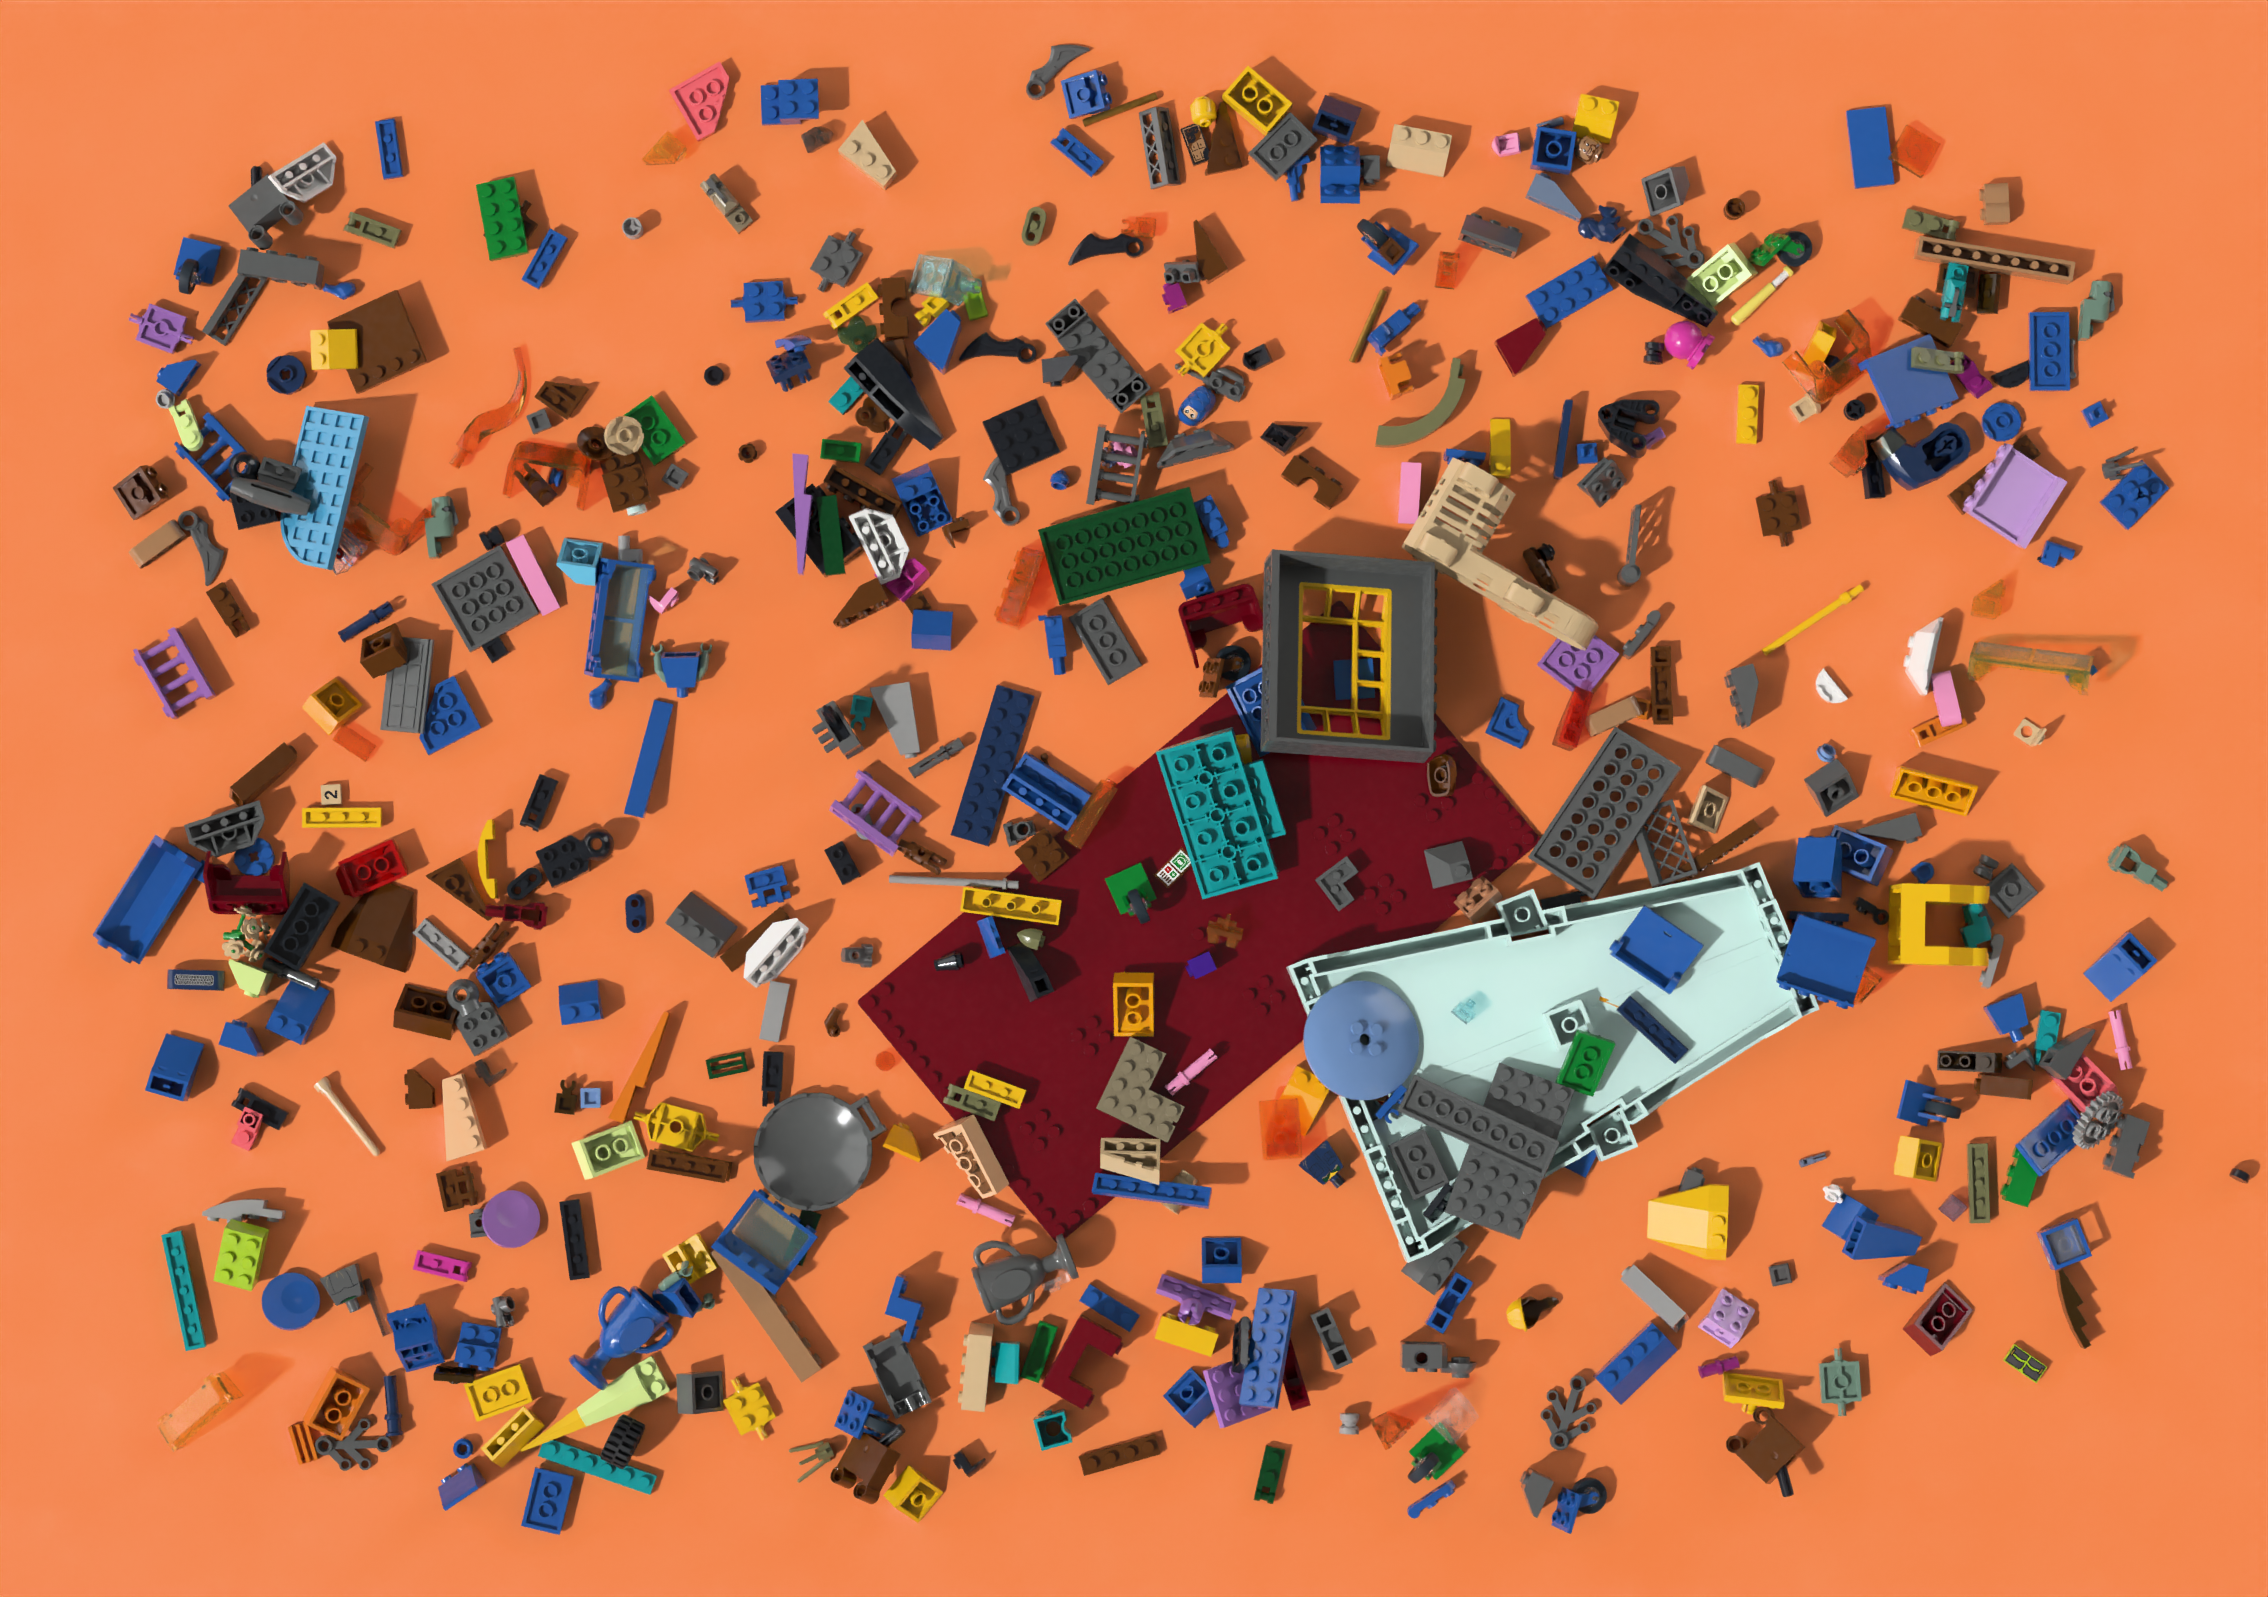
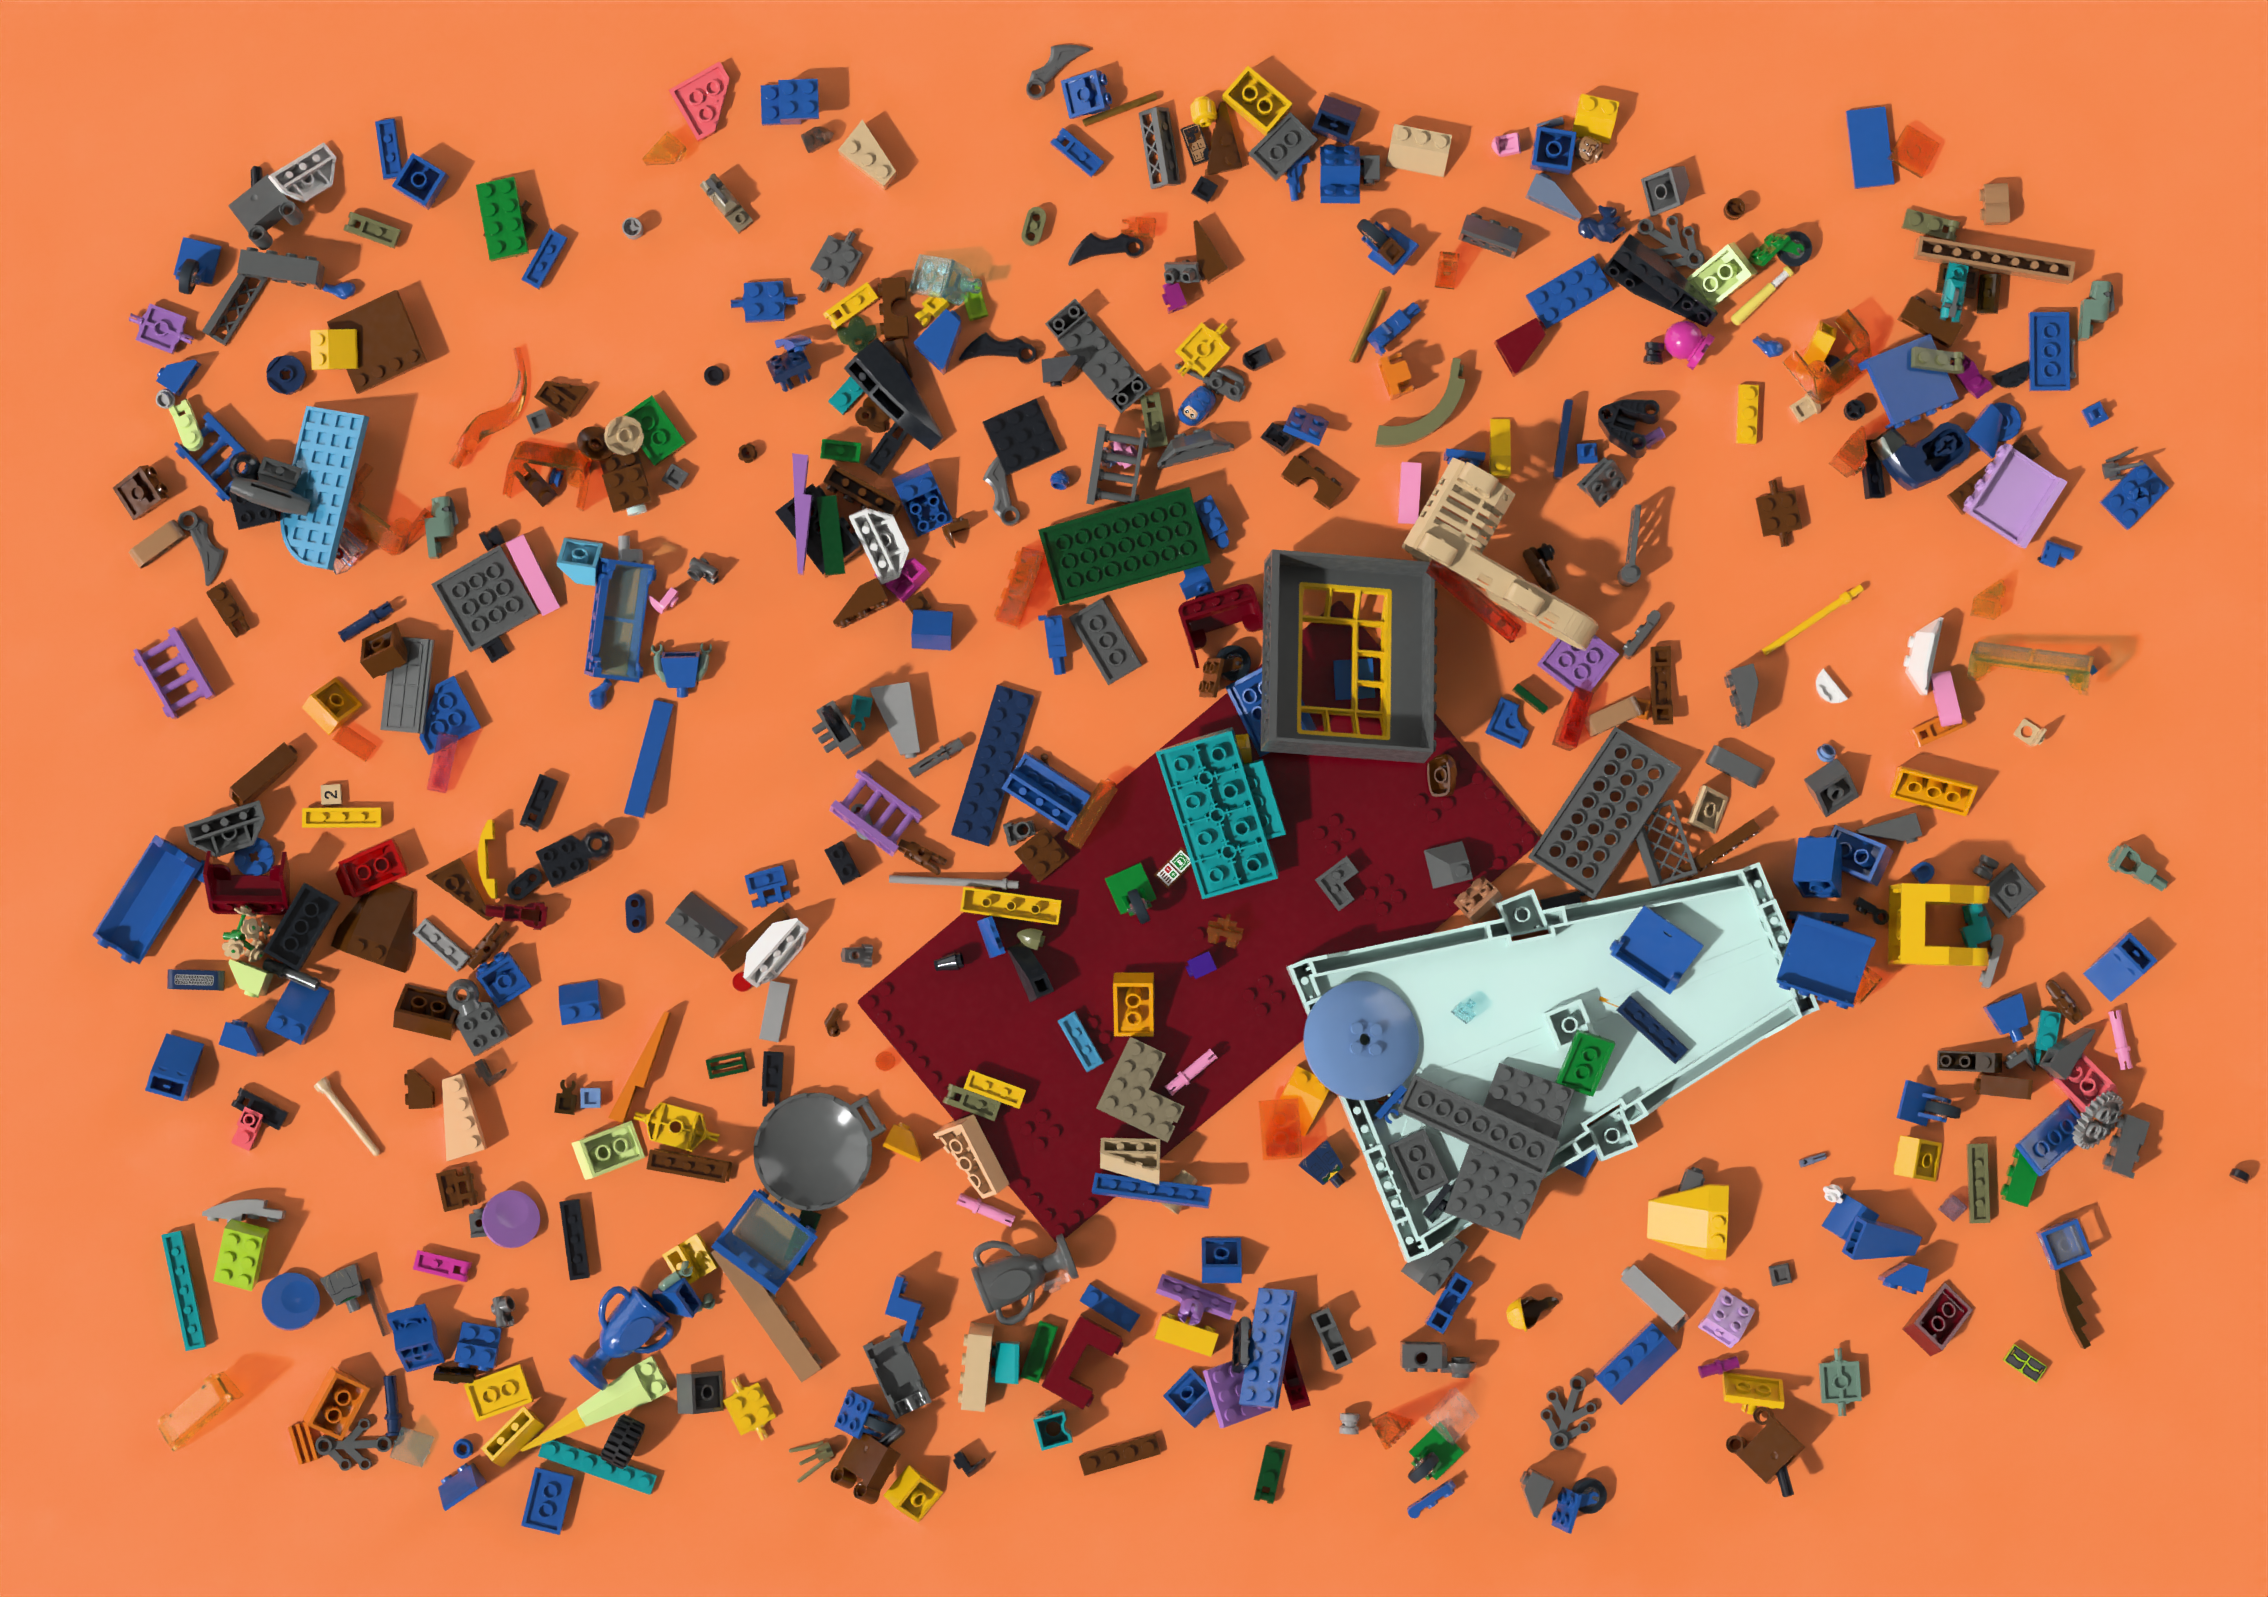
(411, 1447): none -> clear light blue piece
(420, 181): none -> blue brick
(442, 762): none -> clear pink plate
(740, 982): none -> red tile
(1080, 1041): none -> dark azure tile
(1204, 189): none -> black plate
(1305, 426): none -> blue plate
(1475, 600): none -> clear red tile
(1530, 699): none -> dark green tile
(1986, 430): none -> blue slope
(2064, 1002): none -> reddish brown hinge

